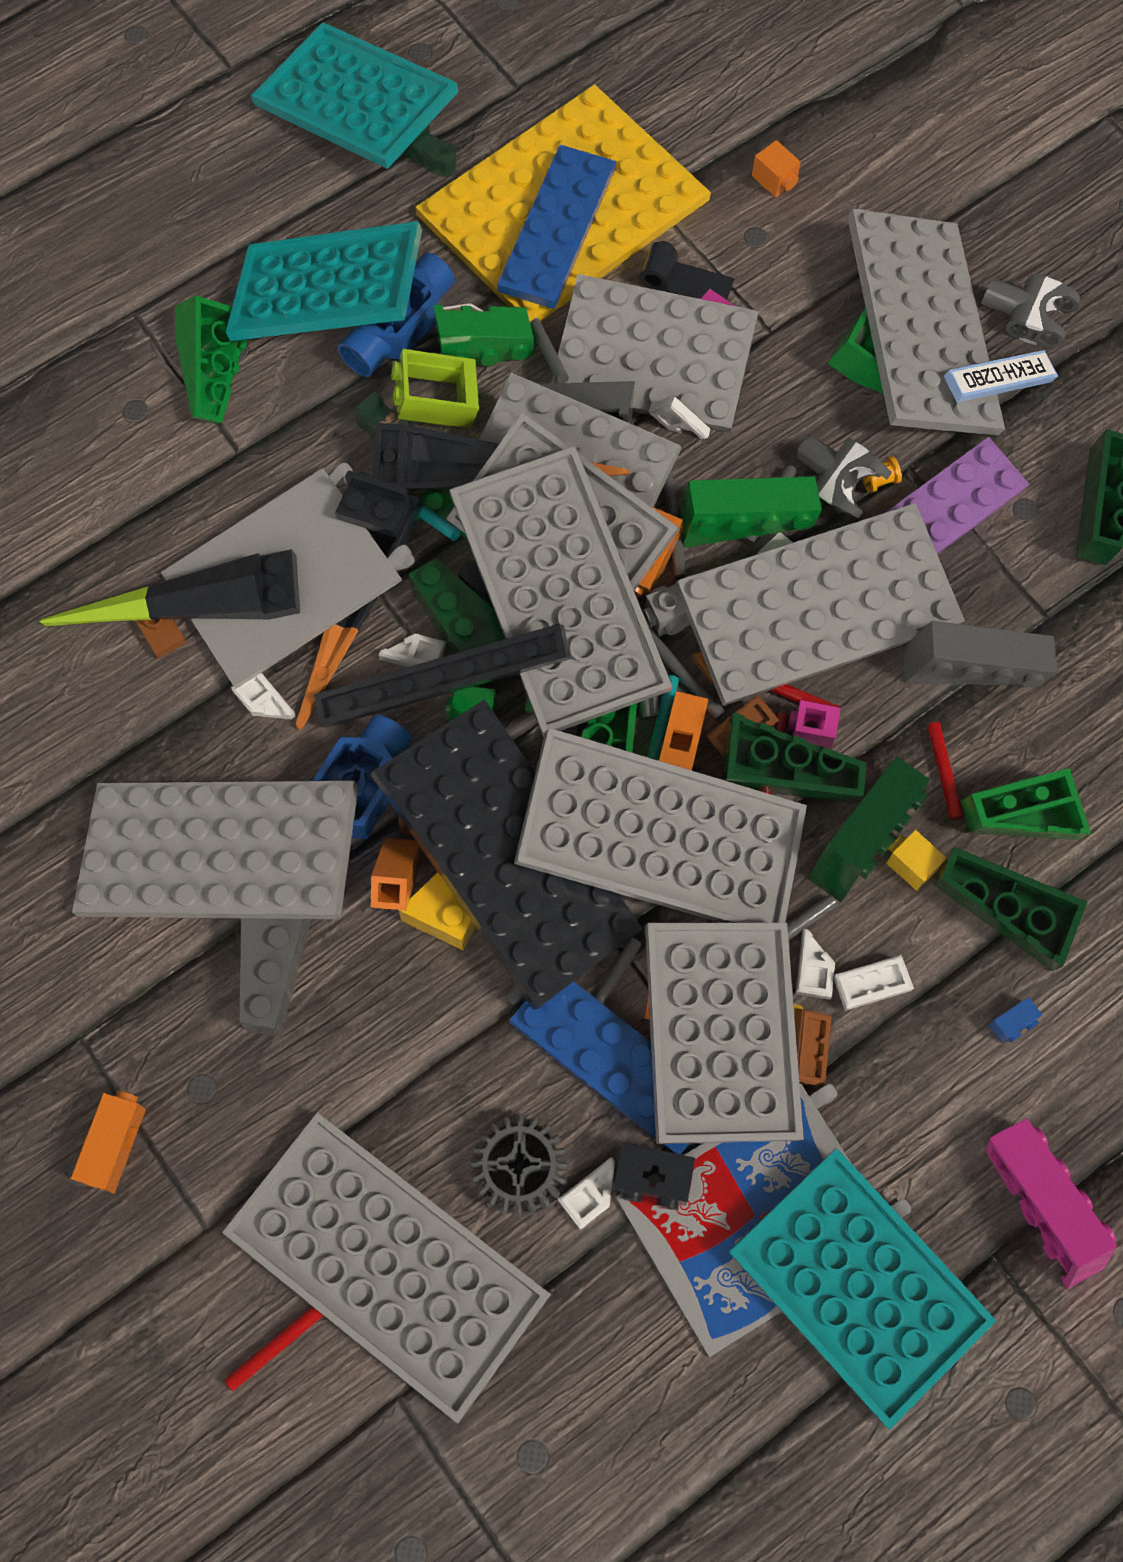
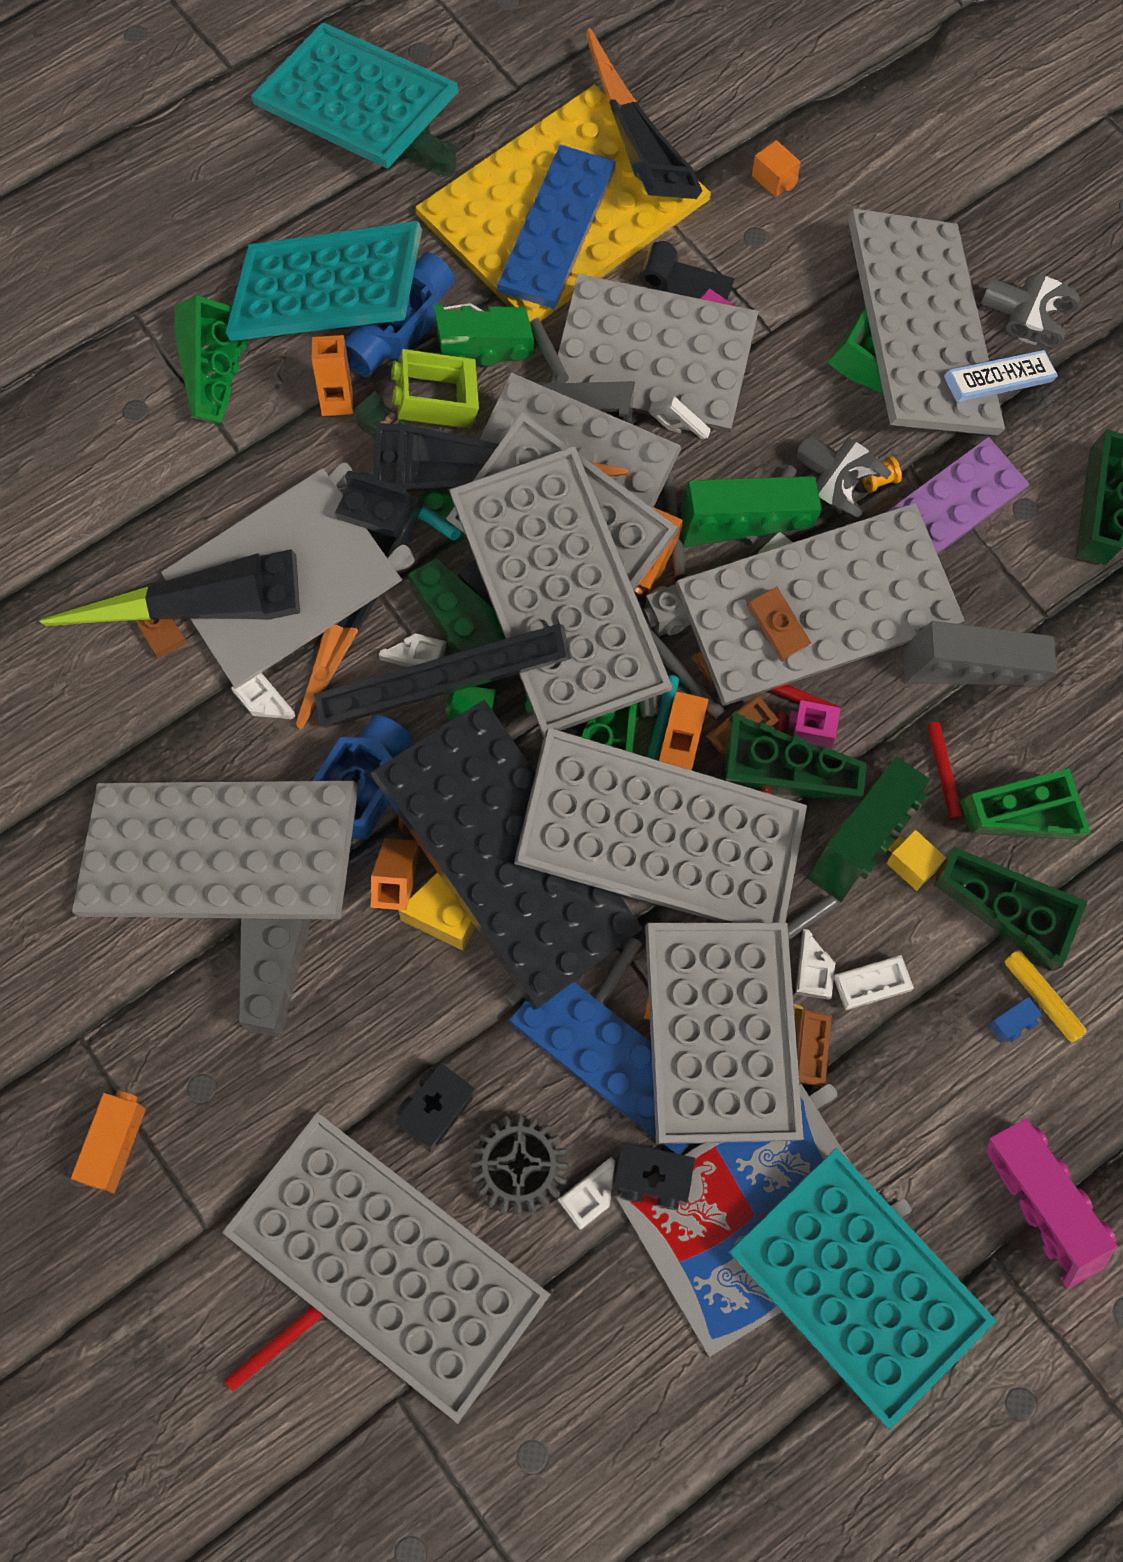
(332, 375): none -> orange brick
(454, 1097): none -> black brick
(650, 154): none -> black plate
(778, 623): none -> dark orange plate
(1045, 996): none -> yellow axle

